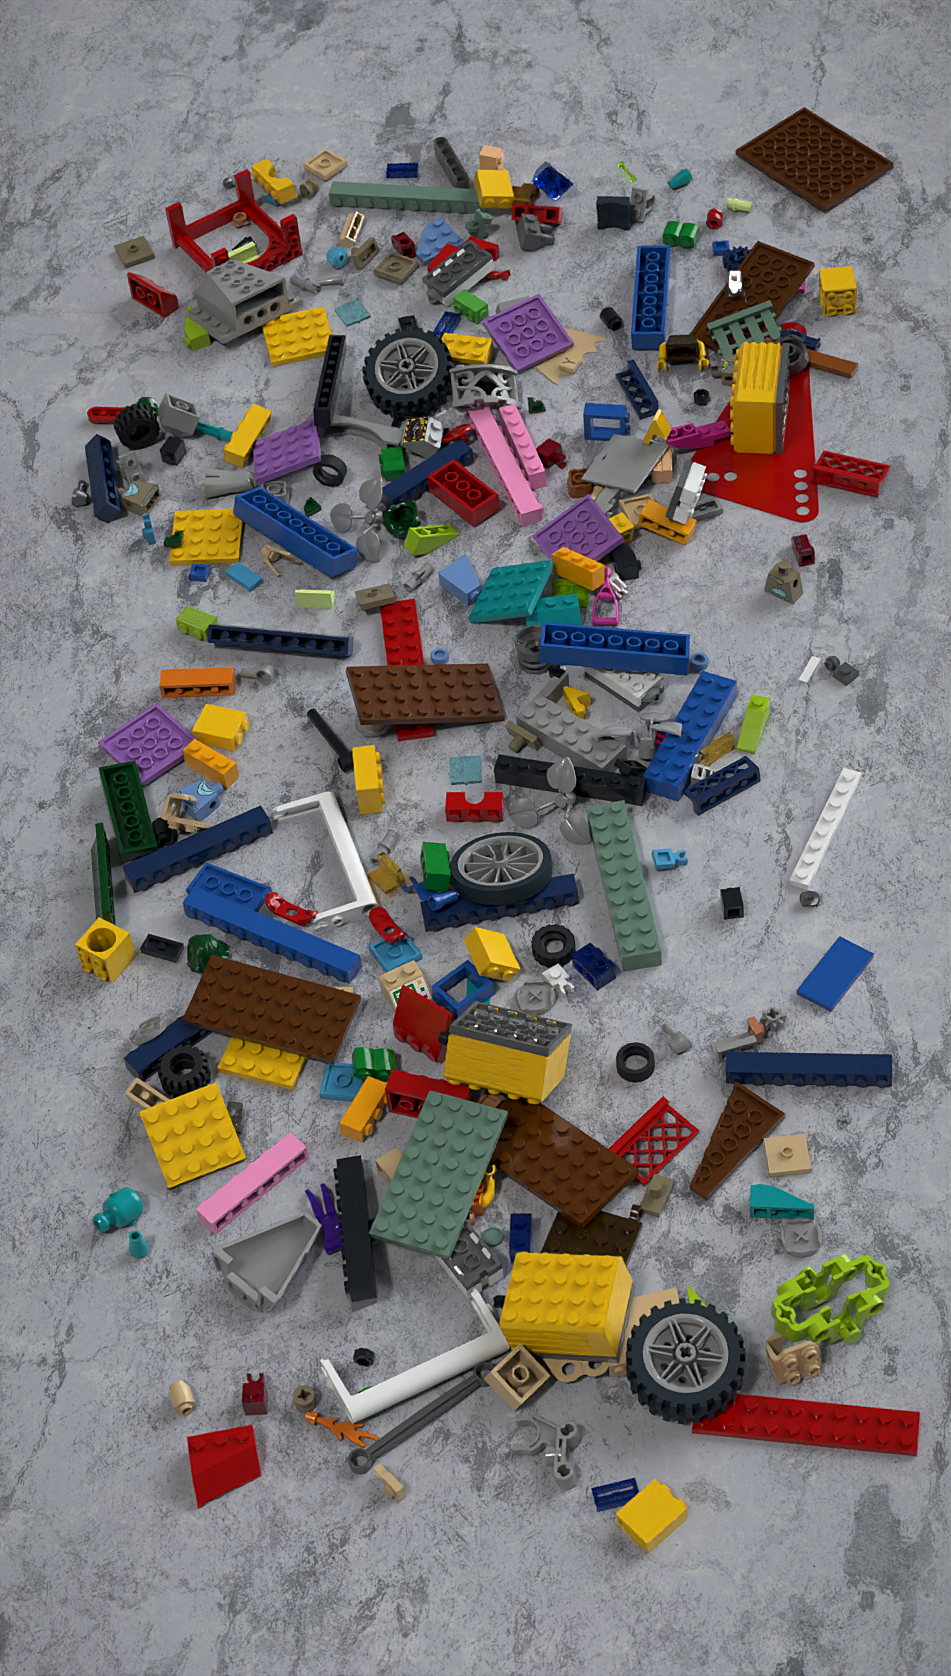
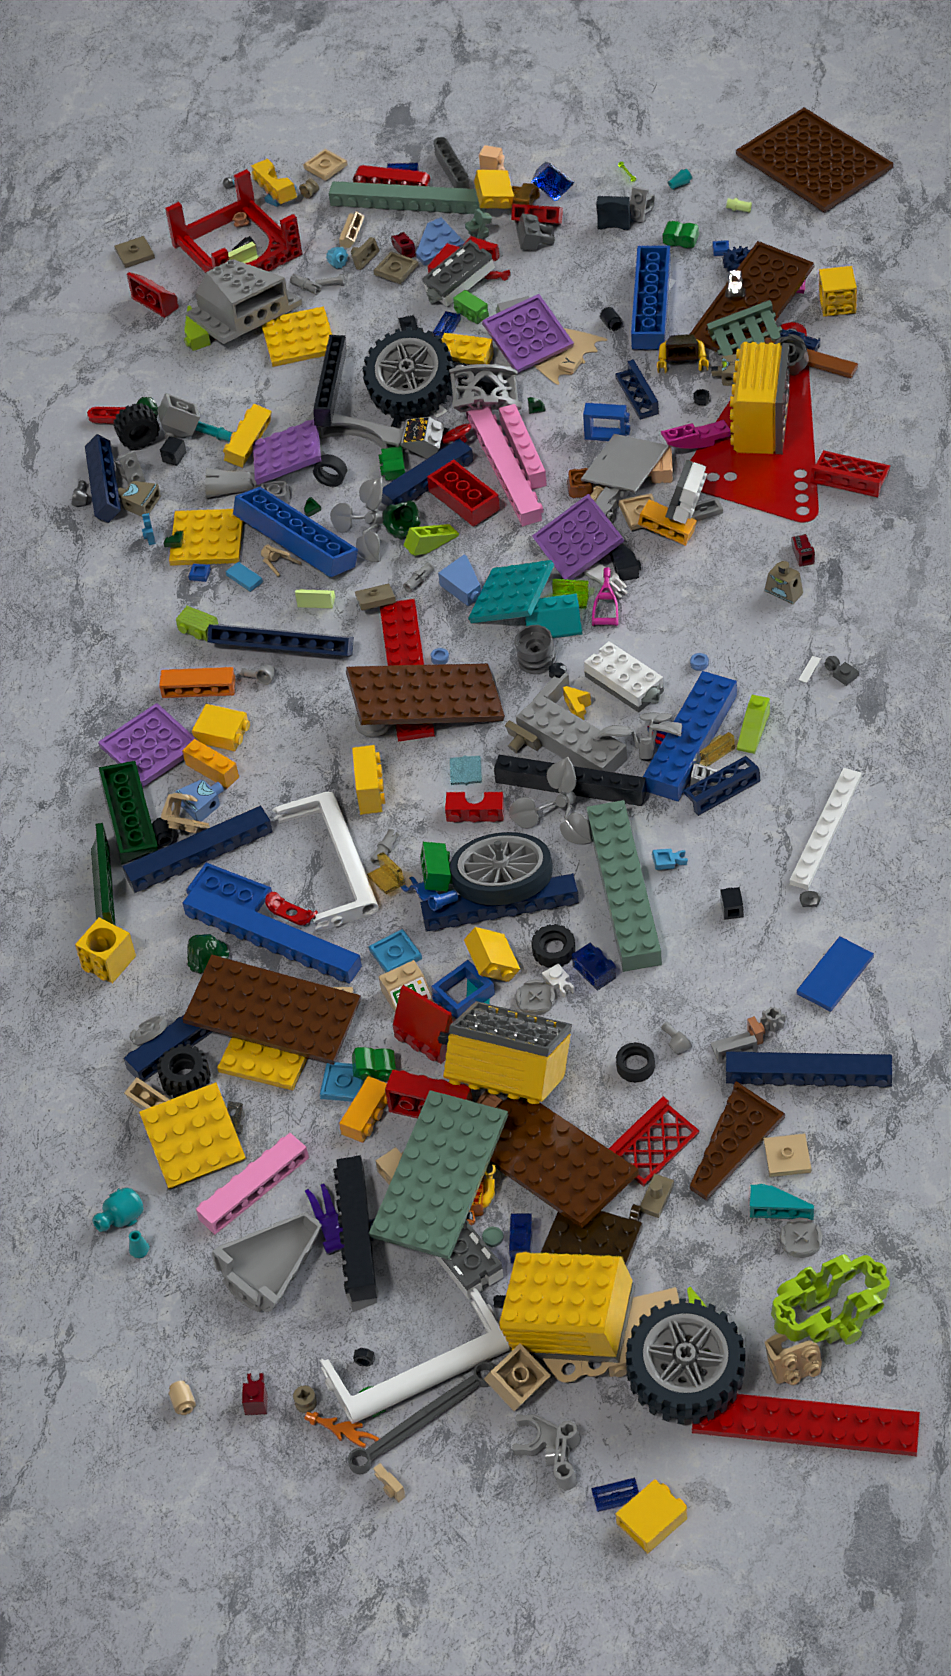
(162, 948): black plate -> none
(222, 1461): red wedge -> none
(345, 757): black piece -> none
(352, 313): clear light blue piece -> none
(381, 921): red piece -> none
(392, 176): none -> red beam
(551, 453): dark red brick -> none
(578, 568): light orange brick -> none
(614, 648): blue brick -> none
(623, 526): yellow head -> none
(630, 767): black plate -> none
(658, 427): yellow slope -> none
(714, 218): red wheel -> none

